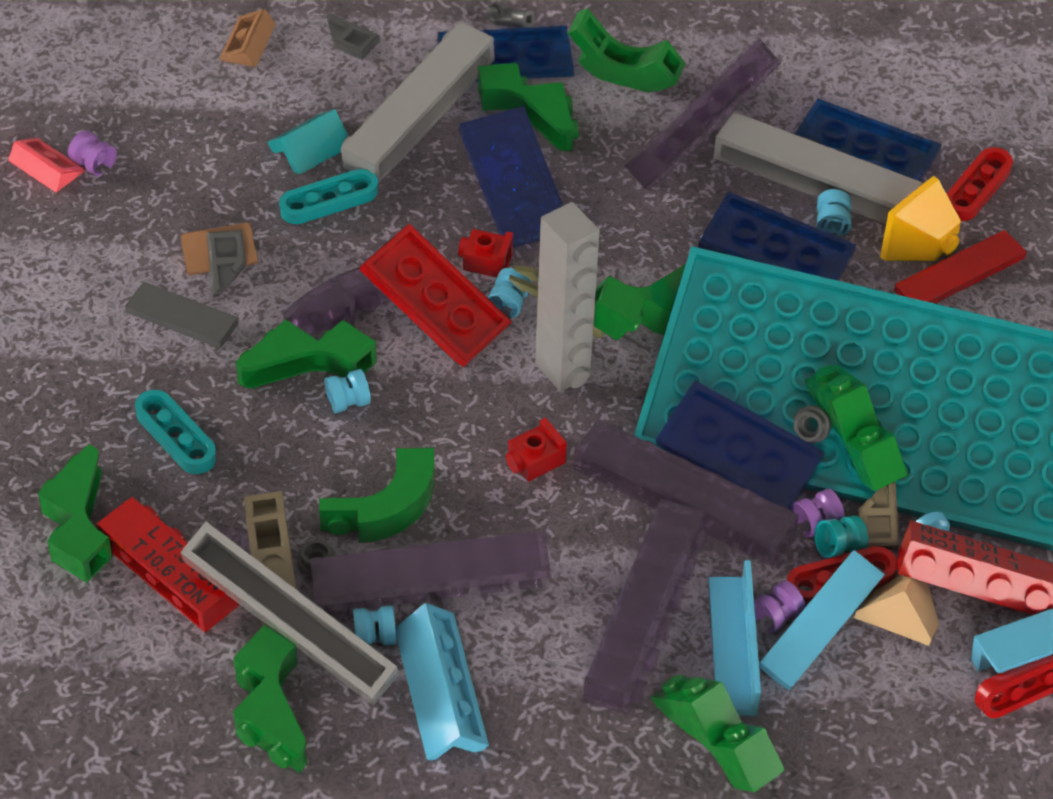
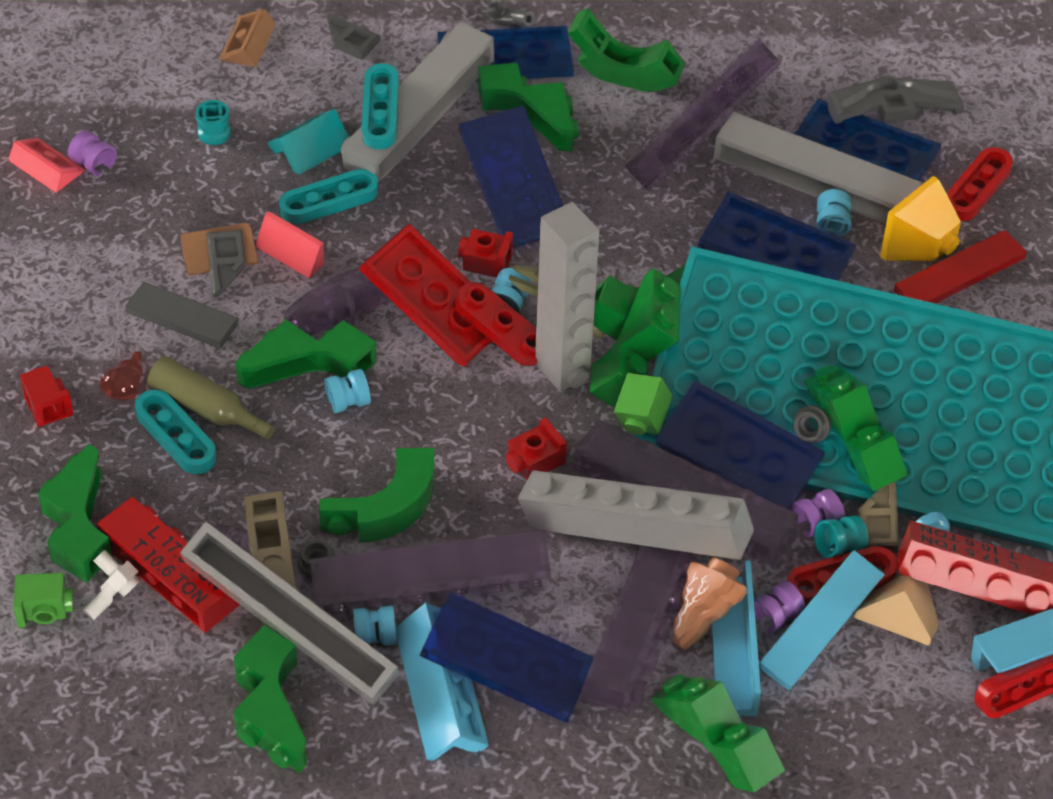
(42, 598): none -> bright green brick
(45, 396): none -> red brick
(120, 579): none -> white piece
(122, 380): none -> clear red piece
(204, 396): none -> olive piece
(213, 122): none -> teal wheel
(290, 245): none -> coral slope
(380, 106): none -> teal plate
(485, 317): none -> red plate
(507, 657): none -> clear blue tile
(637, 514): none -> light grey brick
(643, 404): none -> bright green brick
(646, 333): none -> green arch
(706, 598): none -> nougat rock
(892, 98): none -> dark grey plate

